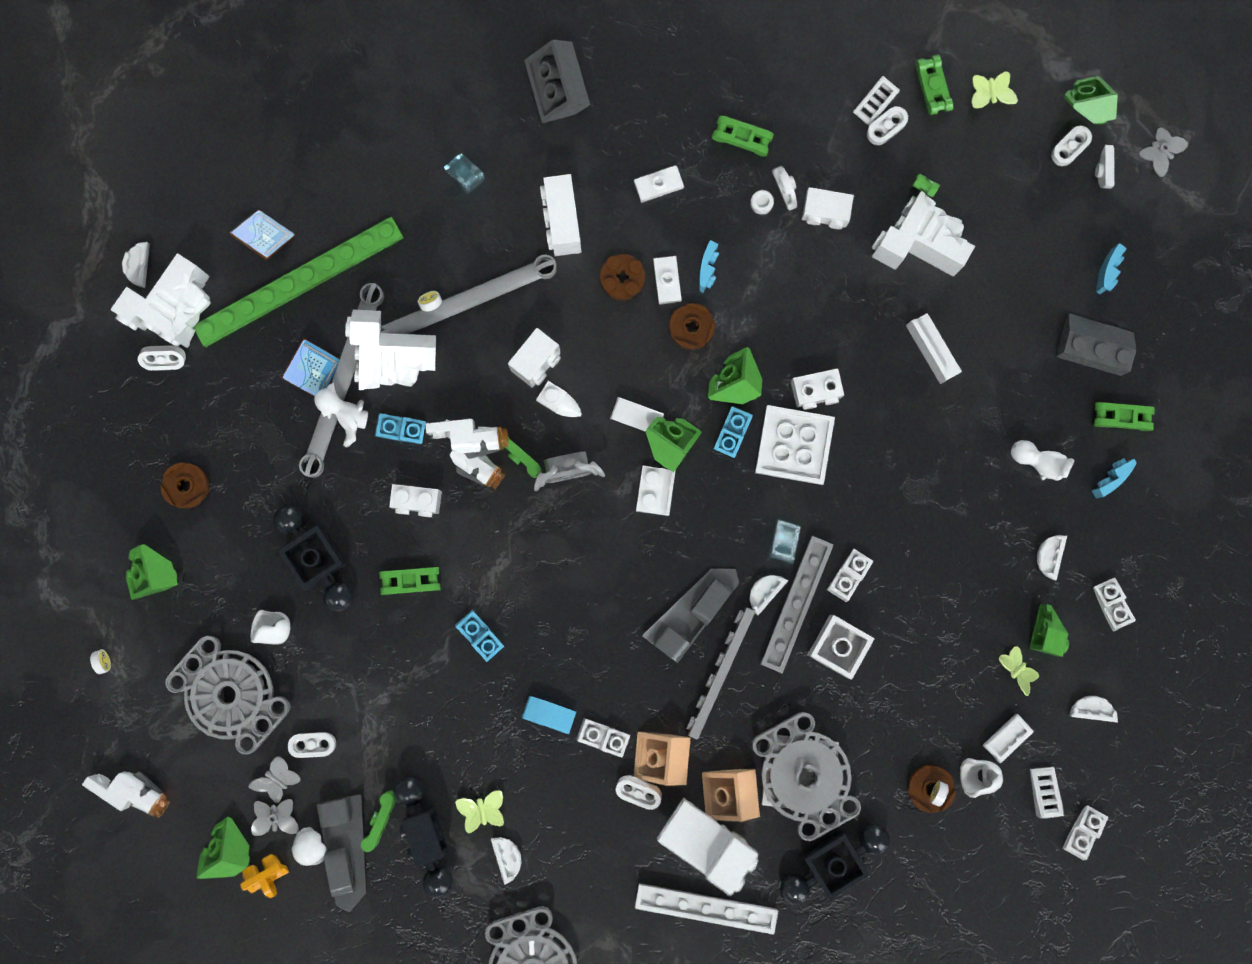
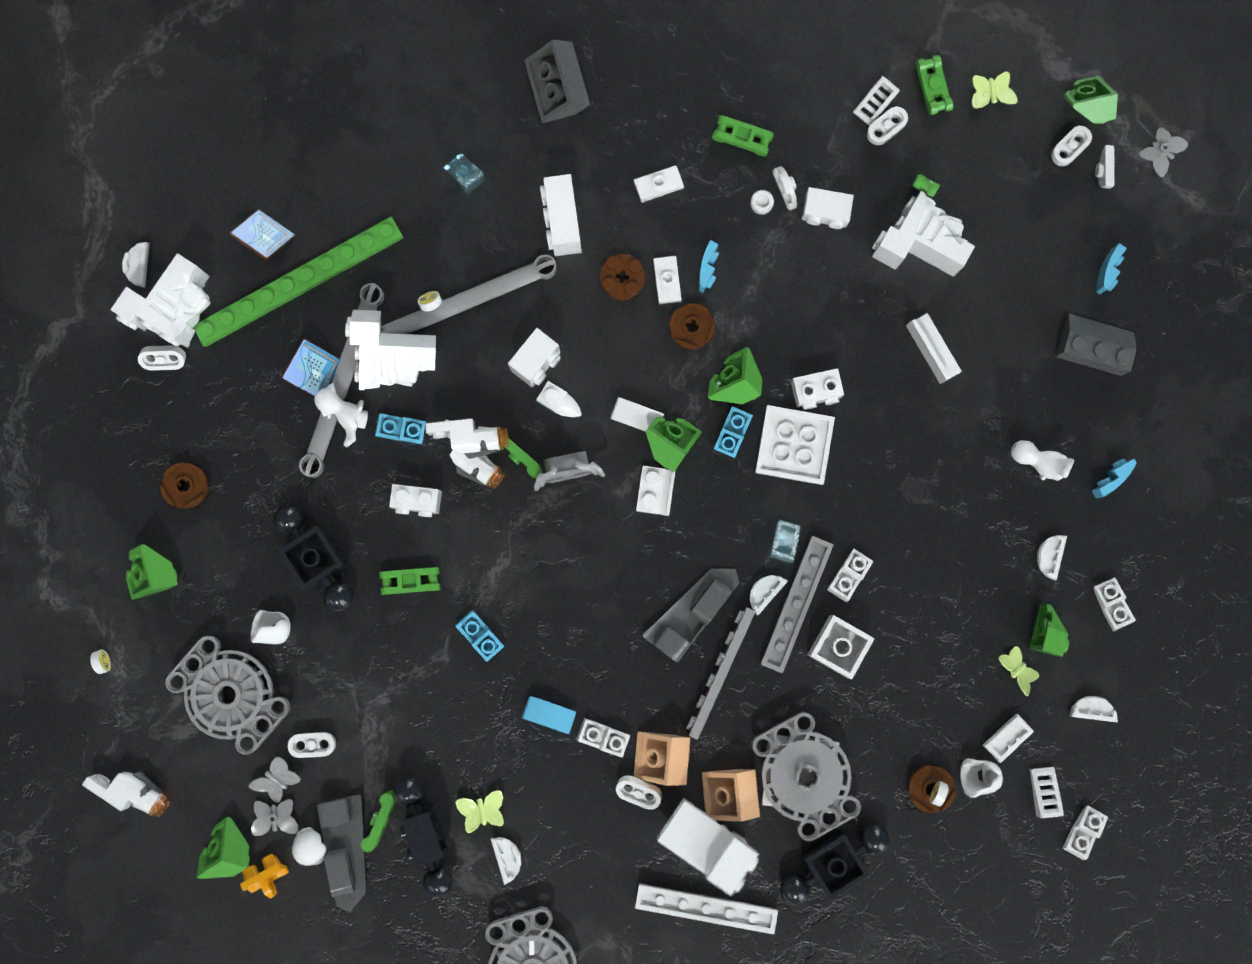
(1124, 416): bright green plate -> none

